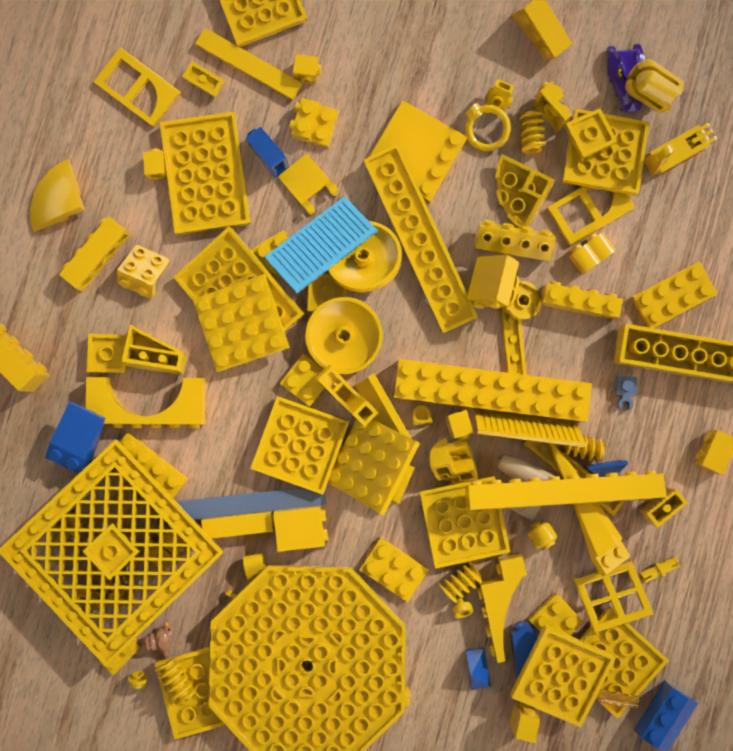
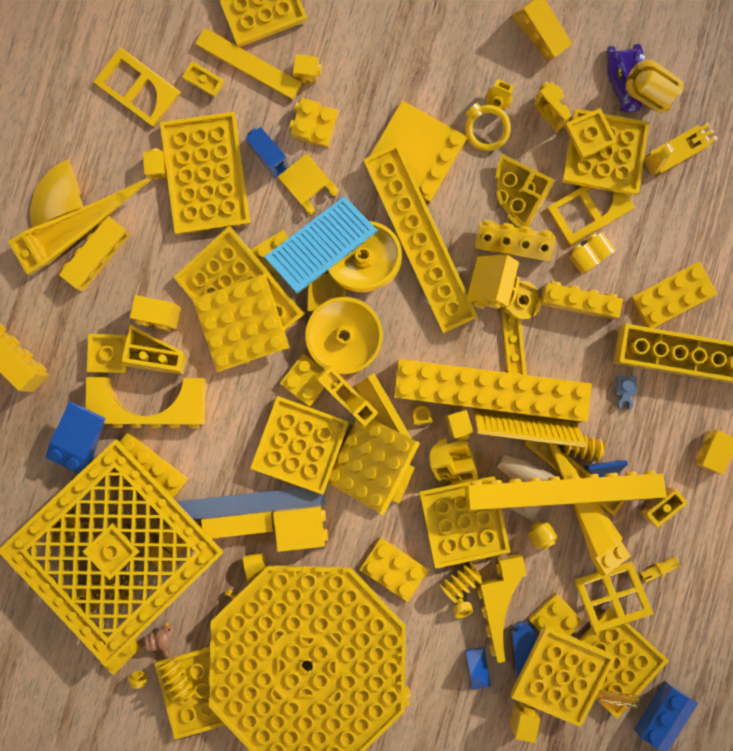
(49, 240): none -> yellow plate
(141, 271): yellow bracket -> none
(155, 312): none -> yellow brick
(530, 132): yellow piece -> none

